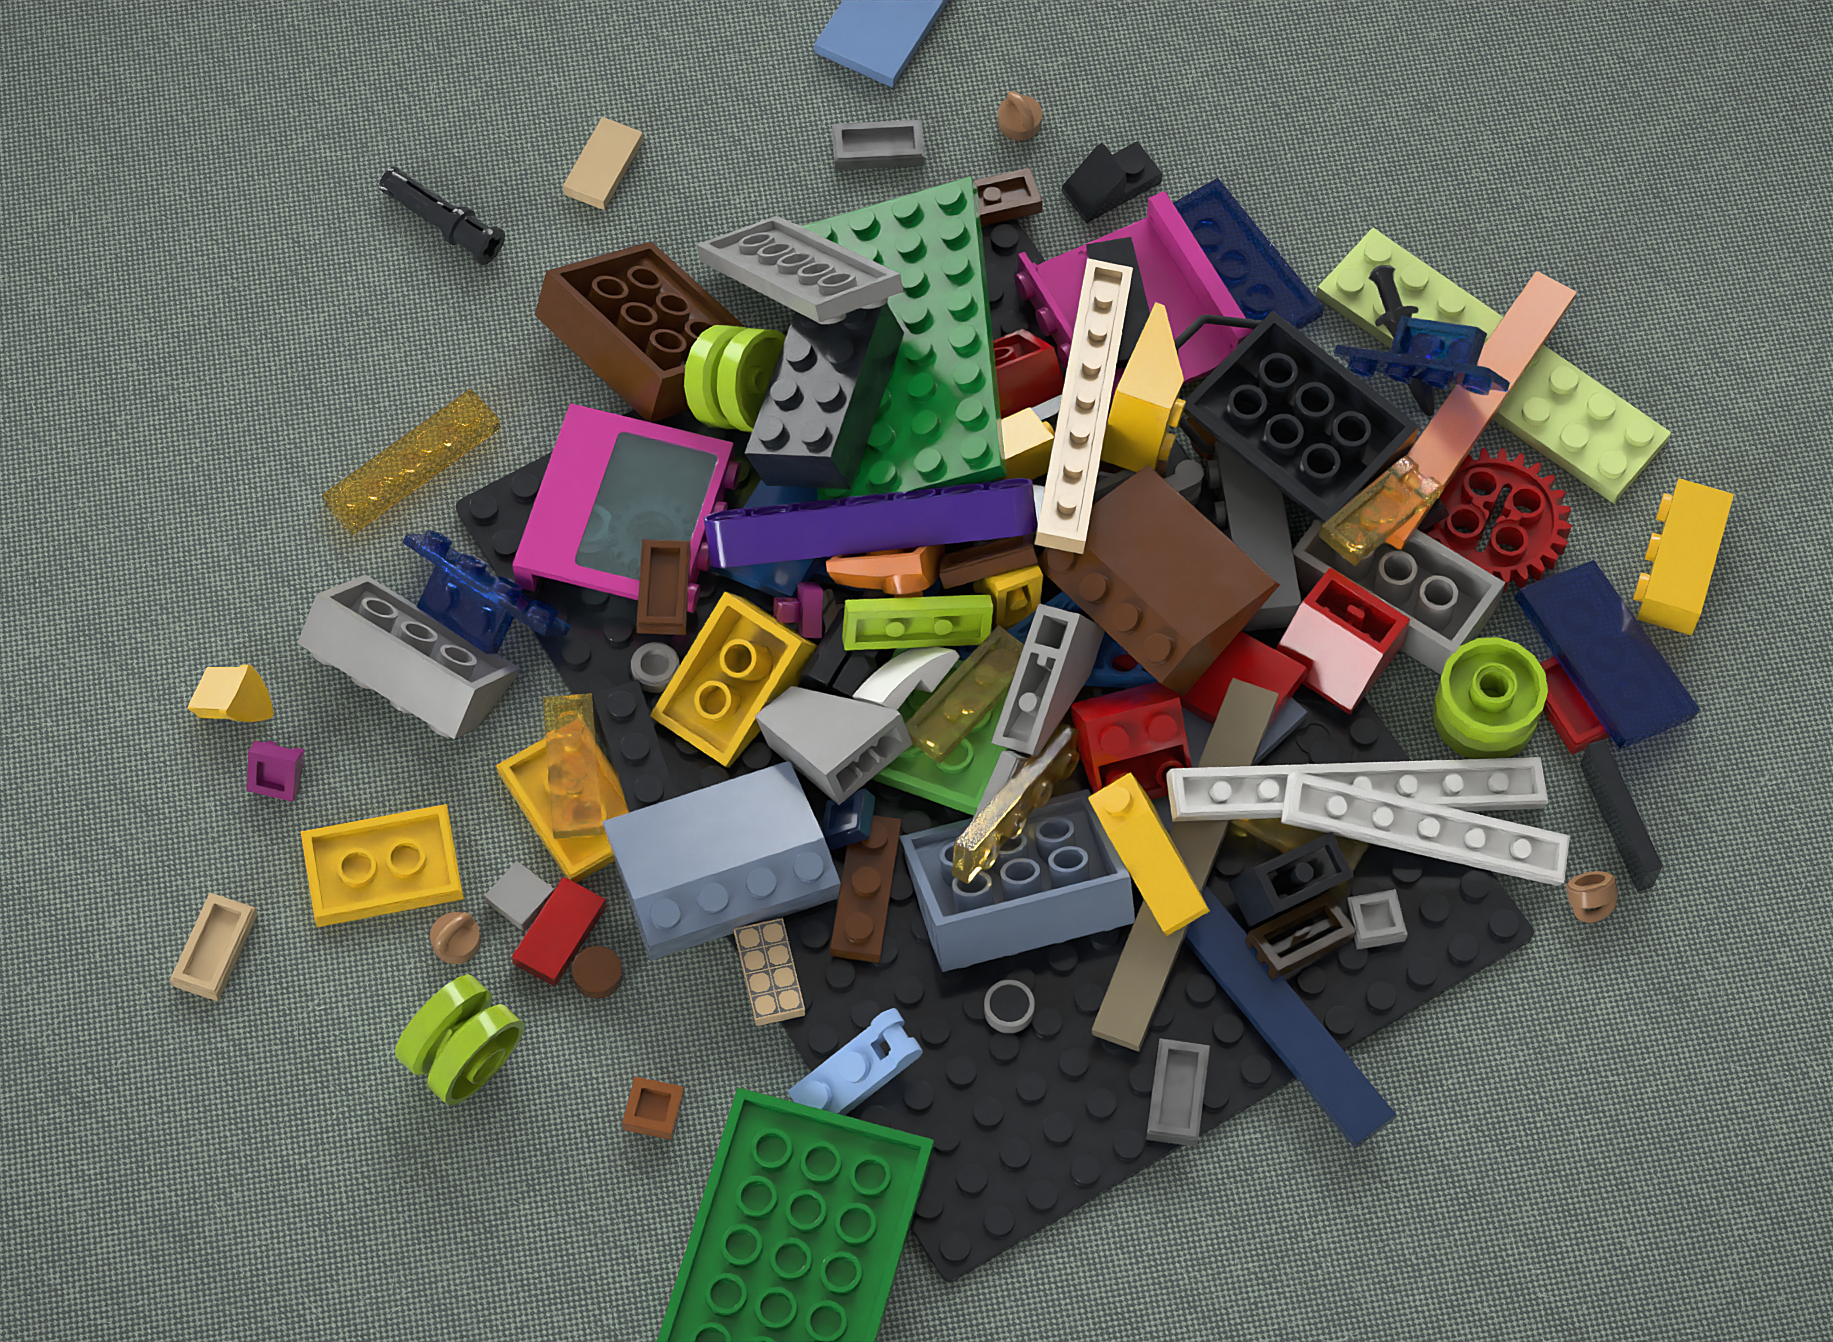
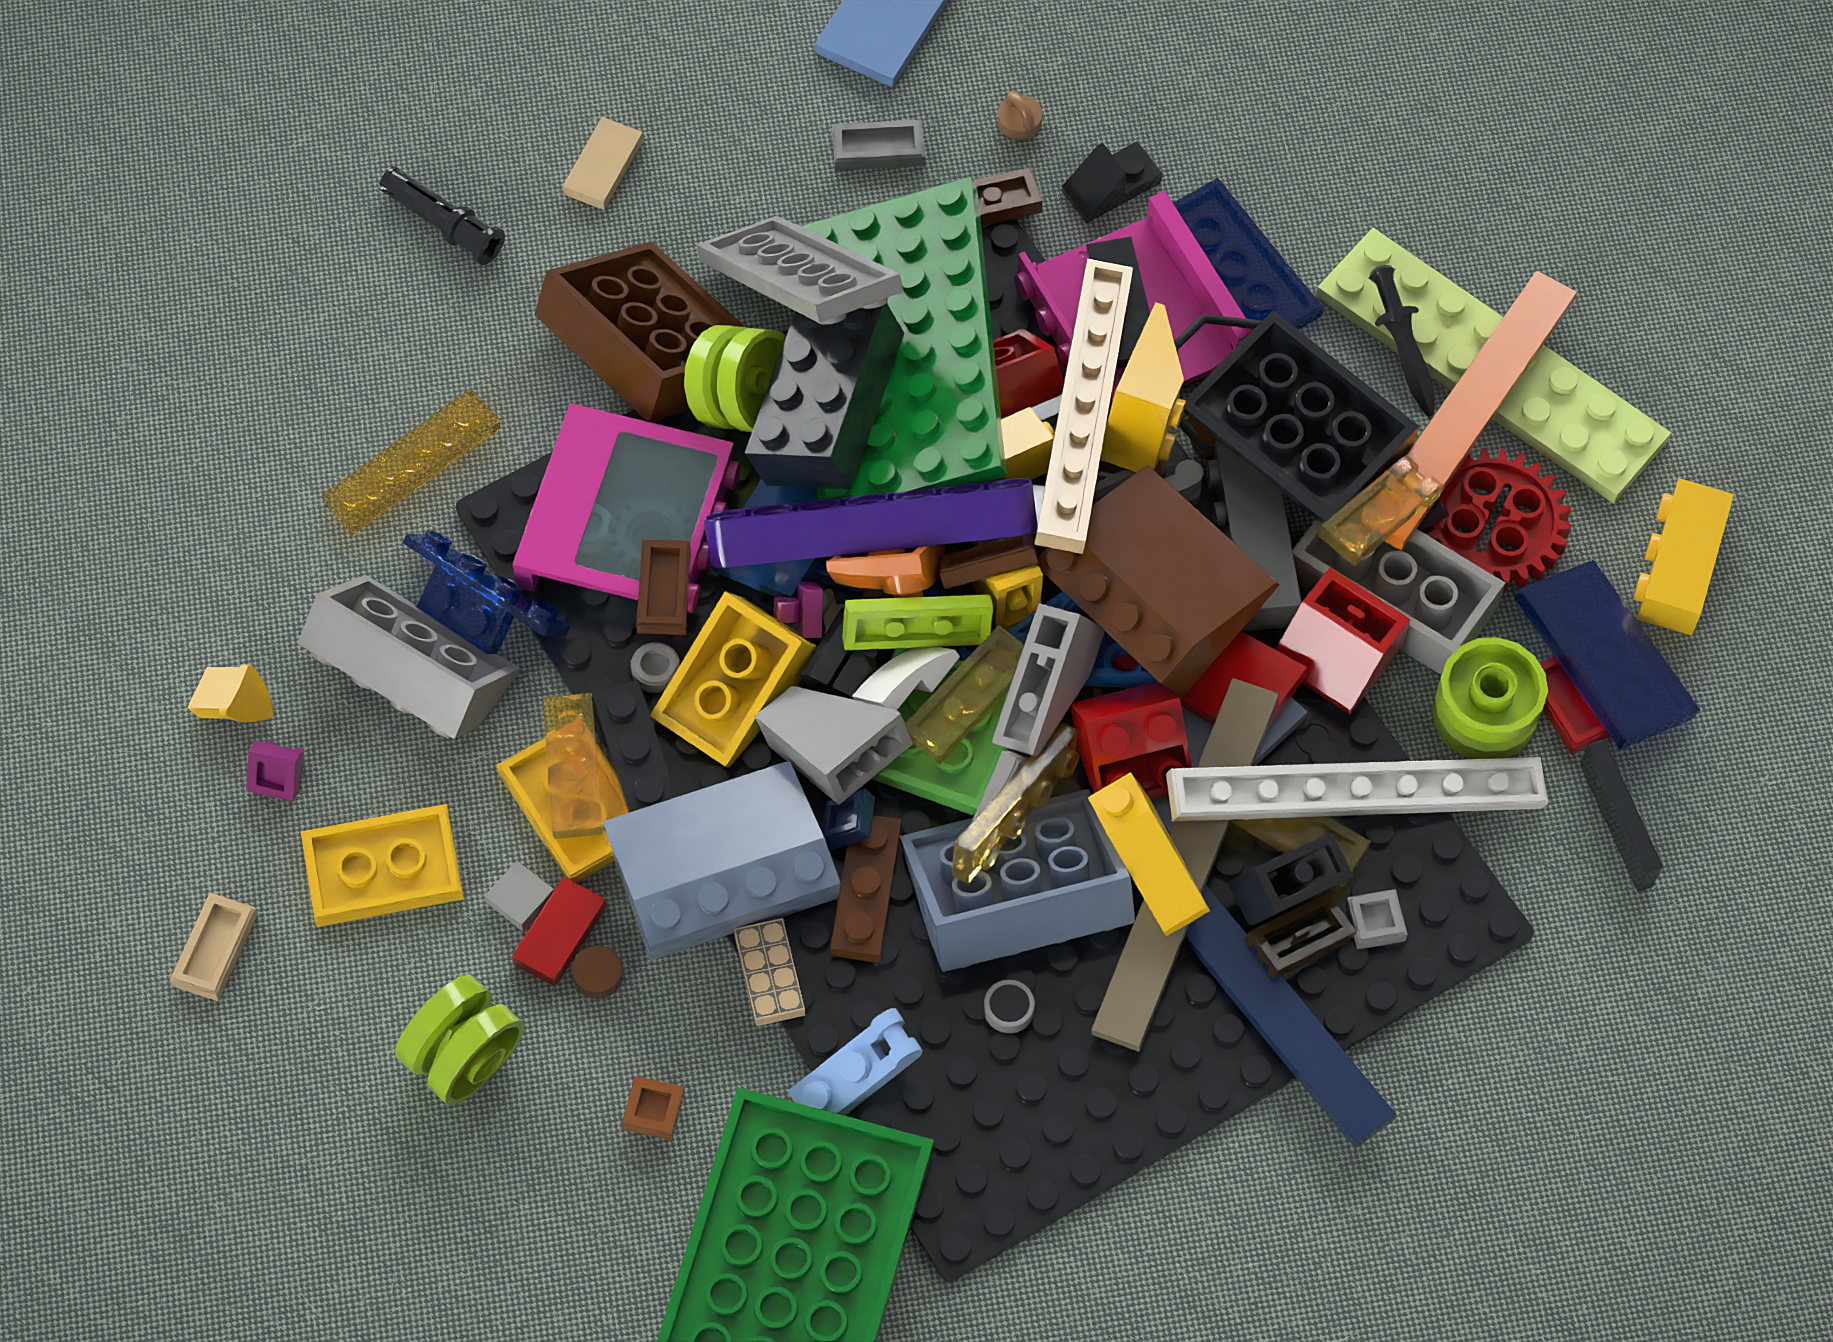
(455, 937): medium nougat tile -> none
(1178, 1092): flat silver tile -> none
(1425, 828): white tile -> none
(1432, 352): clear blue bracket -> none
(1592, 891): medium nougat tile -> none

